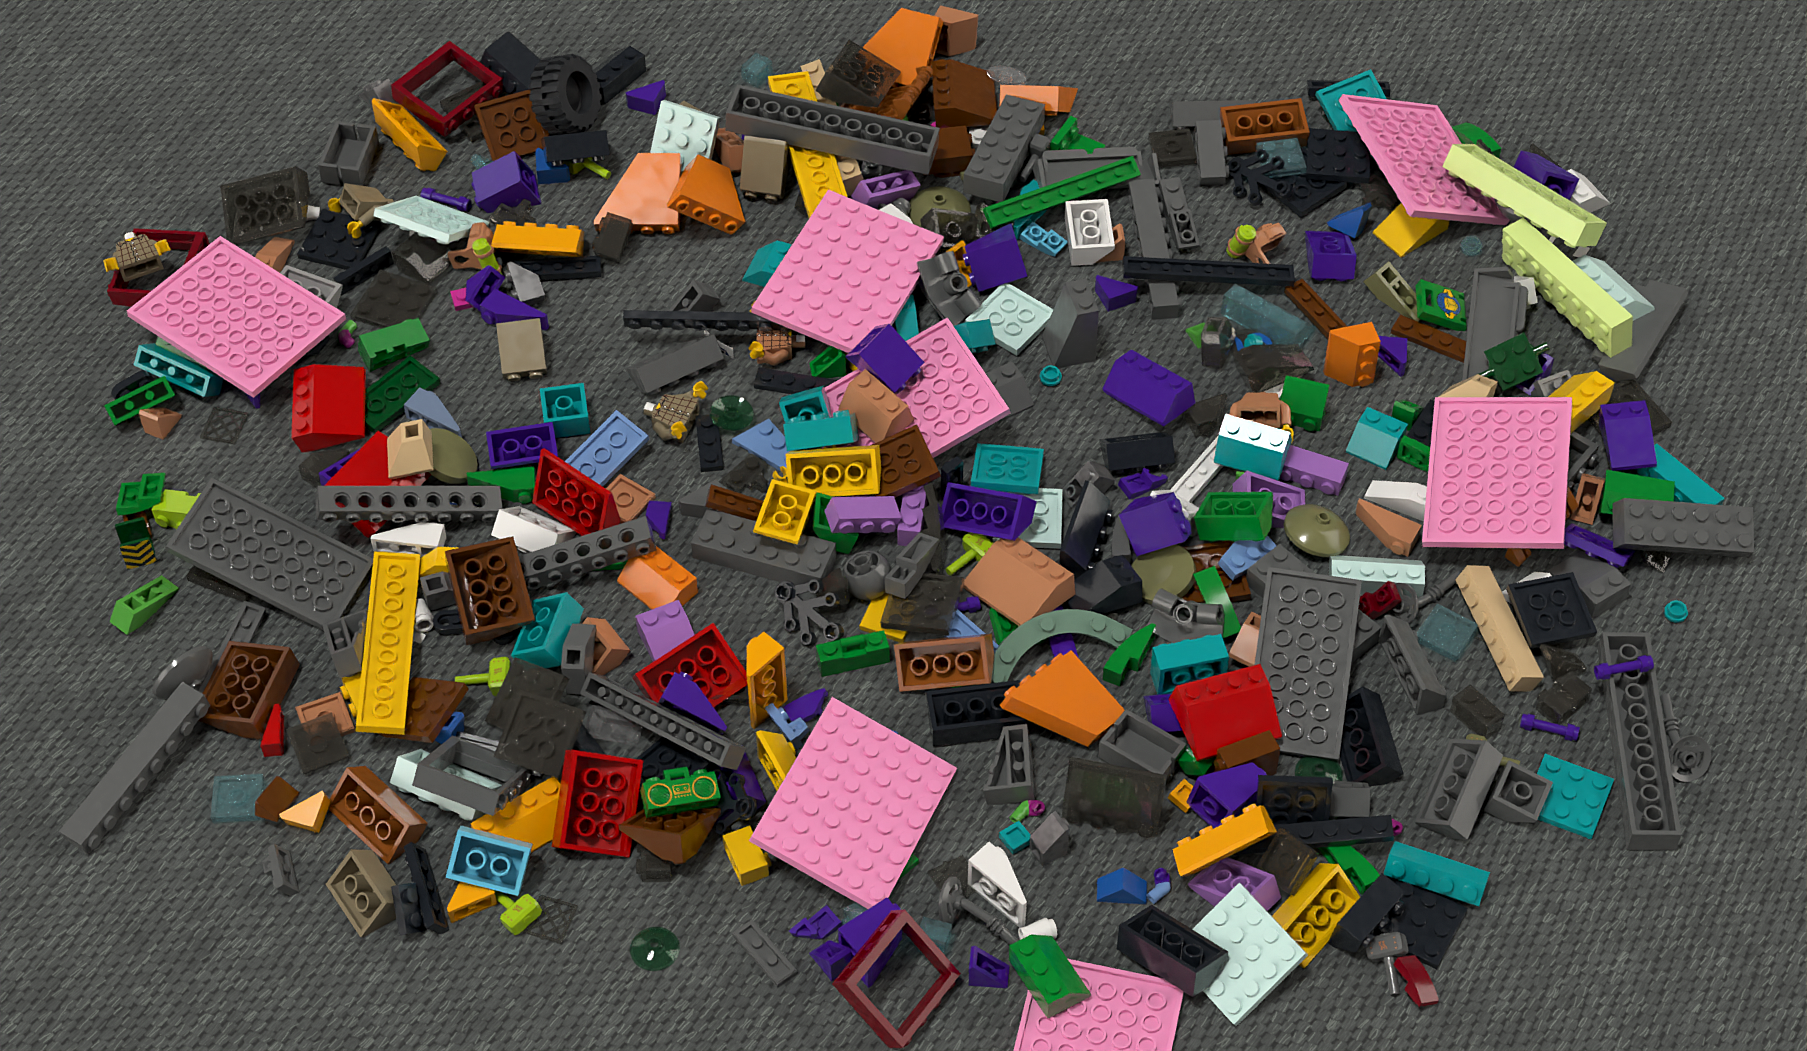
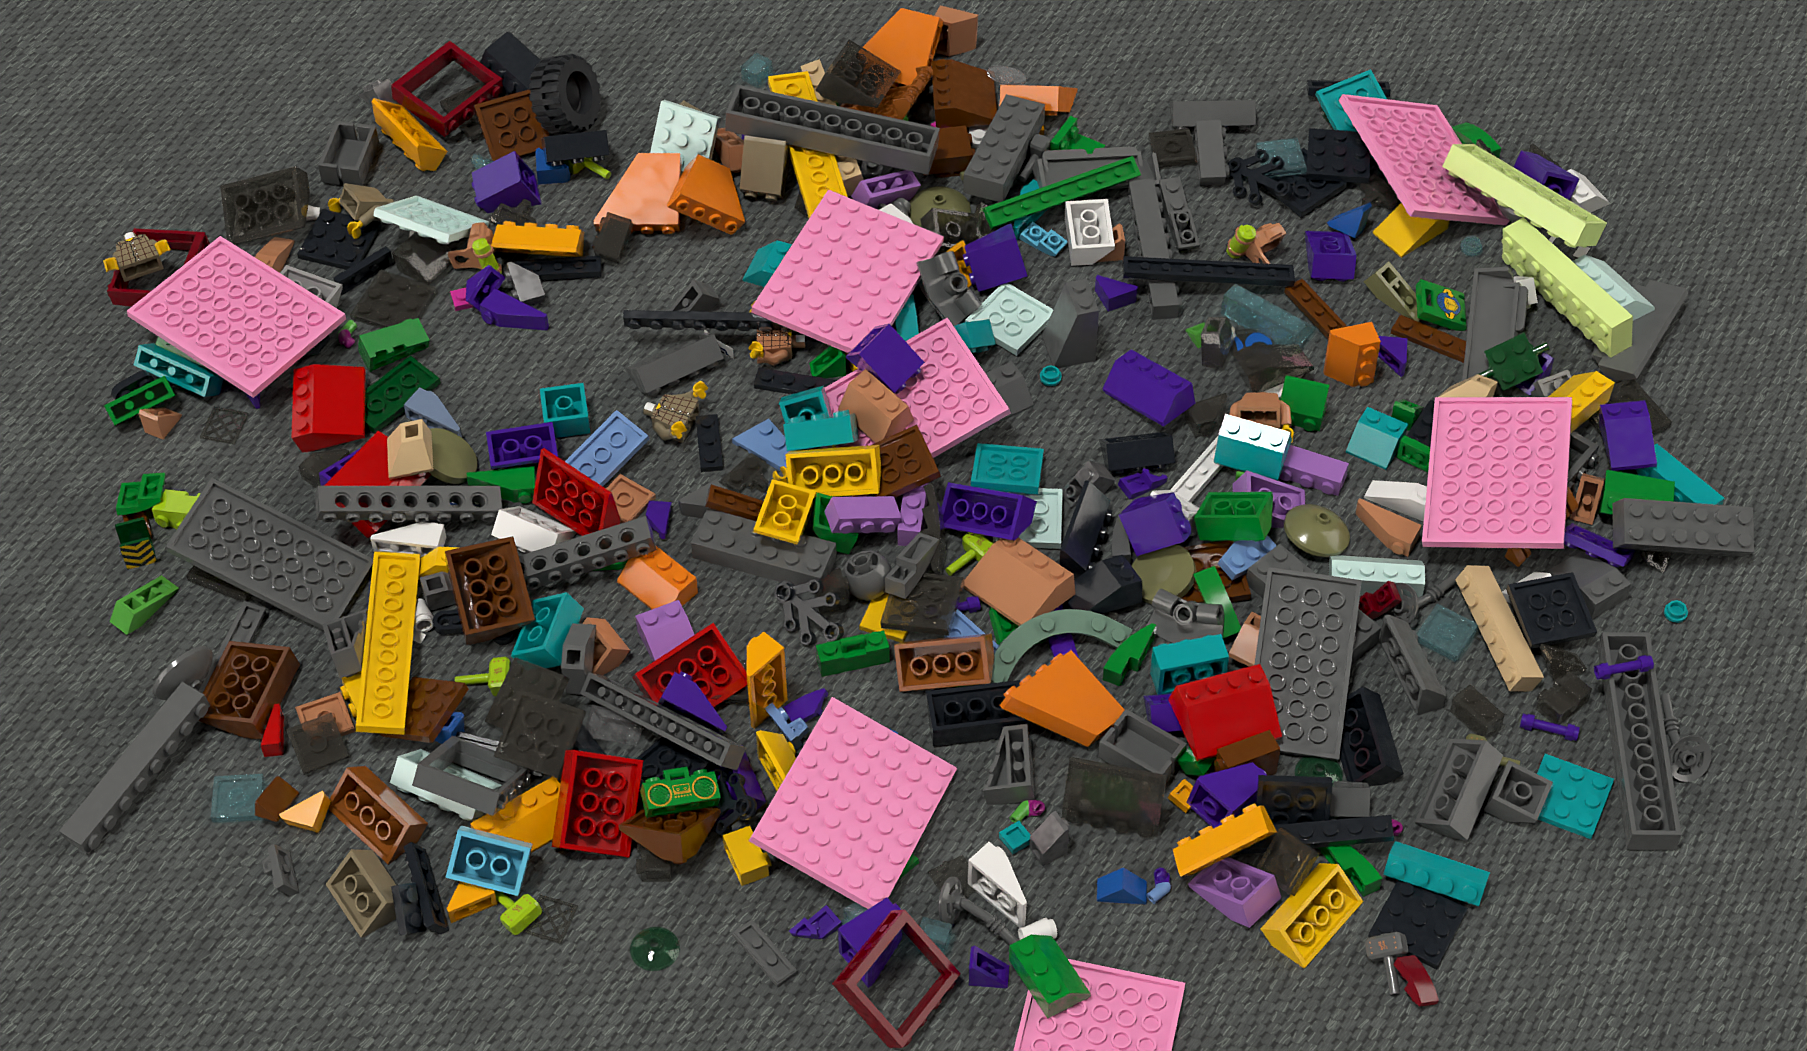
(462, 203): dark purple bar -> none
(521, 349): dark tan slope -> none
(619, 72): black slope -> none
(647, 98): dark purple slope -> none
(731, 412): clear green dish -> none
(832, 958): dark purple slope -> none
(951, 472): black plate -> none
(1171, 950): black slope -> none
(1253, 339): teal plate -> none
(1257, 949): light aqua plate -> none
(1263, 122): dark orange slope -> none
(1367, 915): black slope -> none

